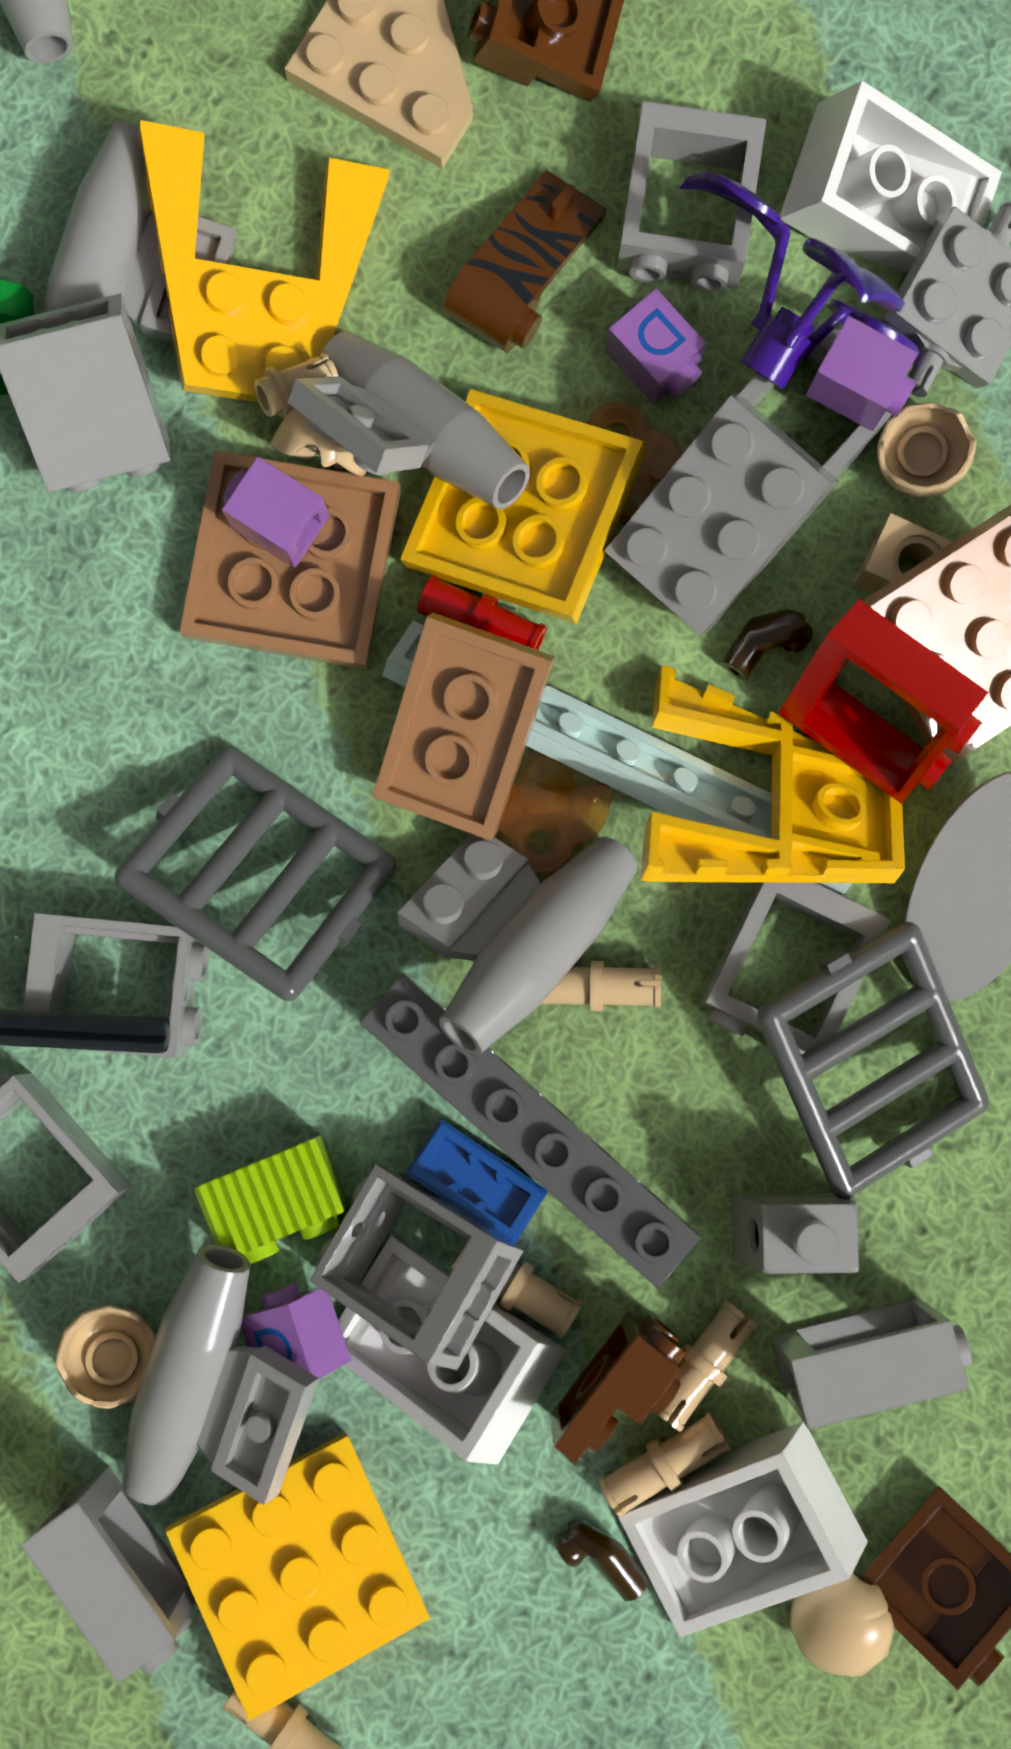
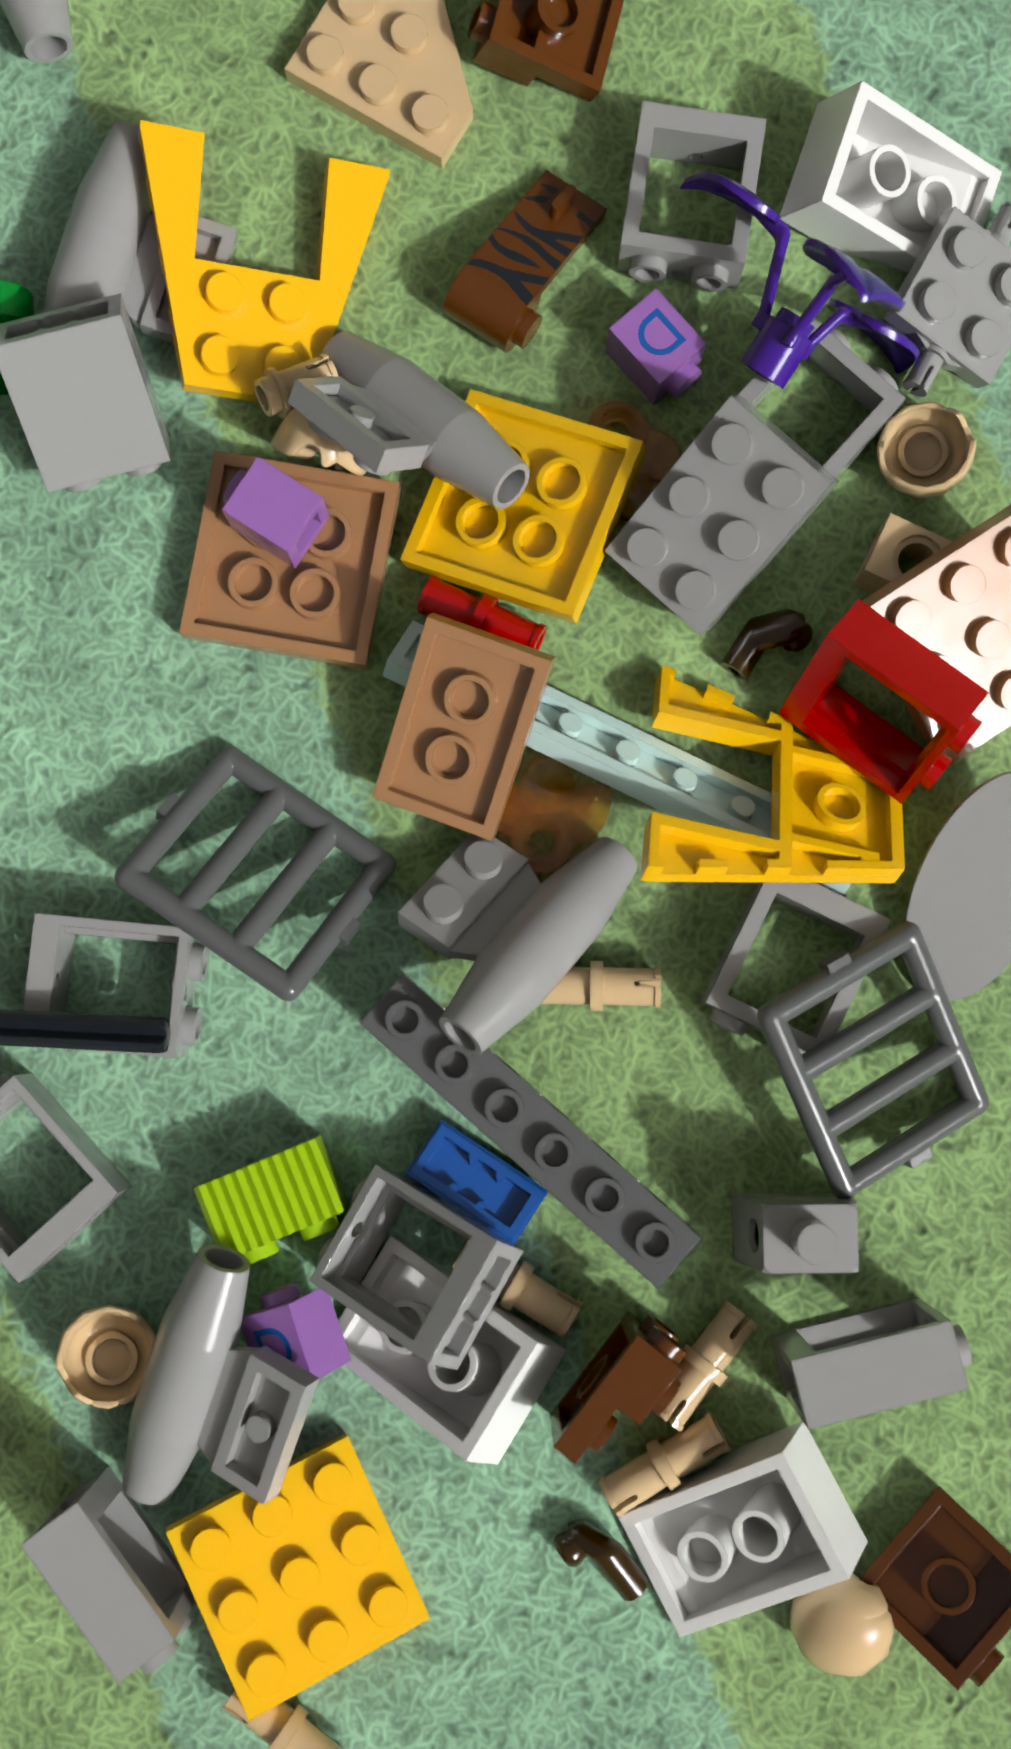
(864, 375): medium lavender brick -> none

